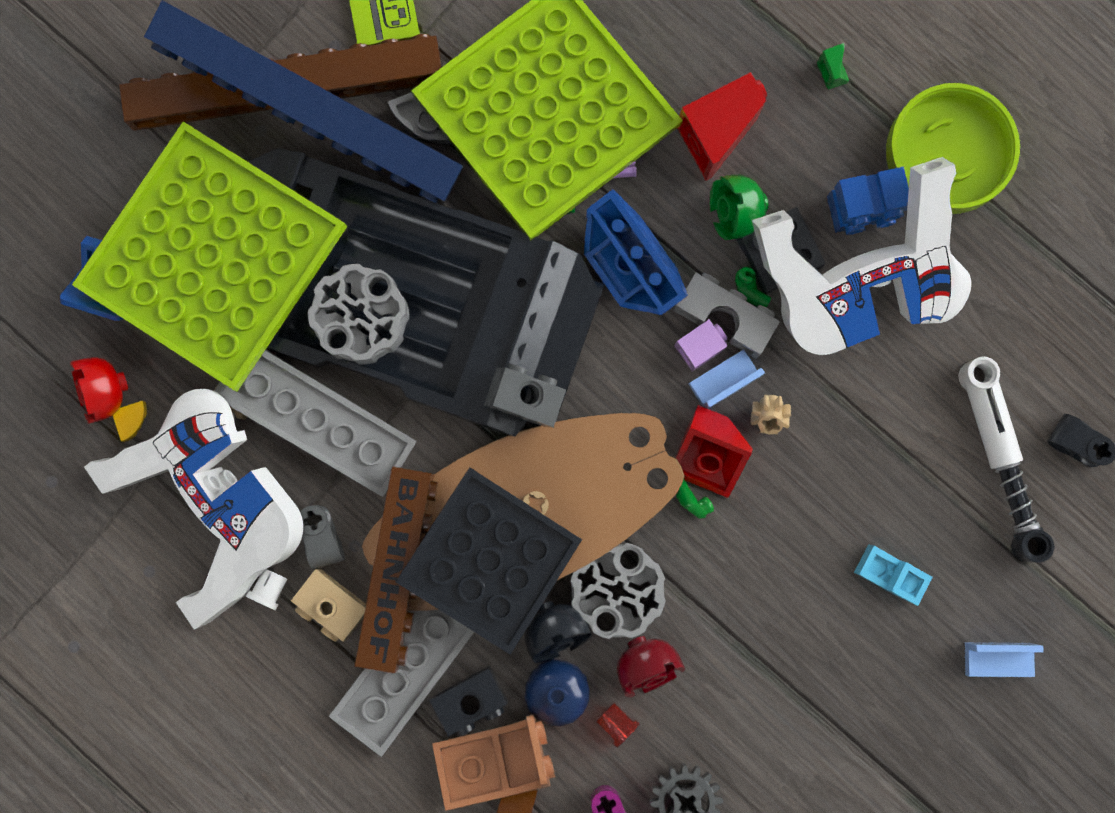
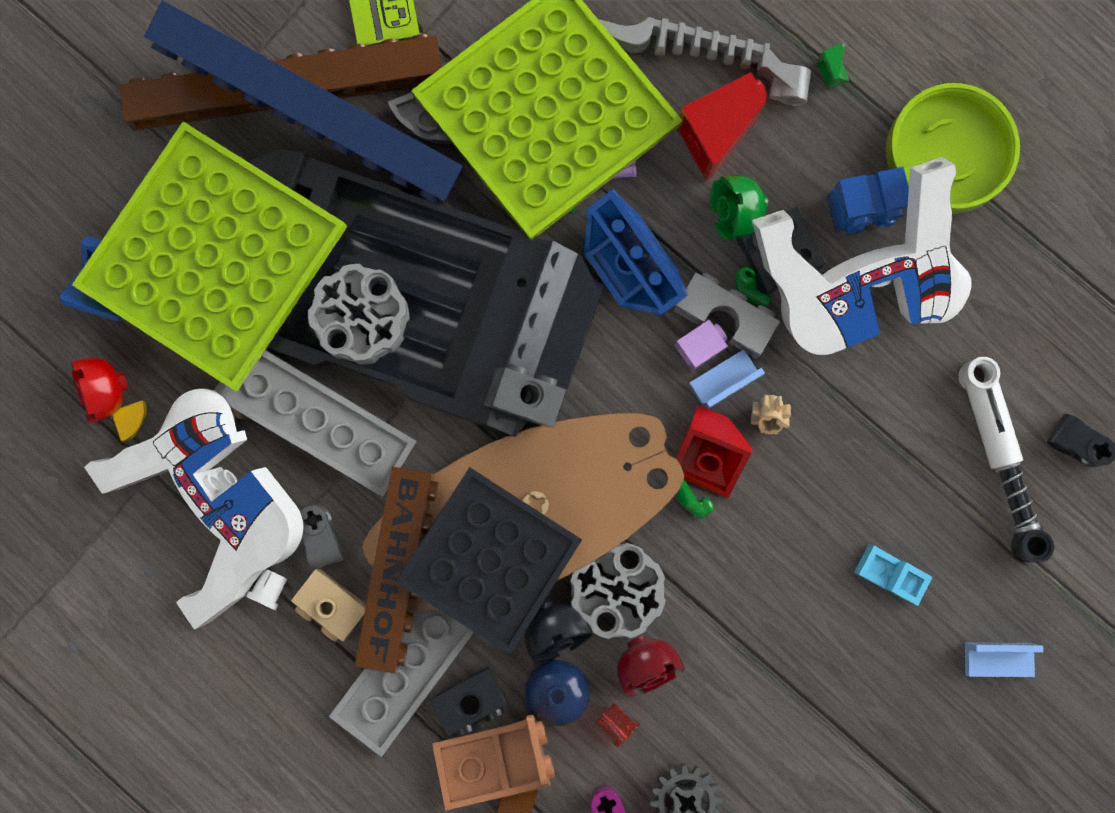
(787, 81): none -> light grey piece

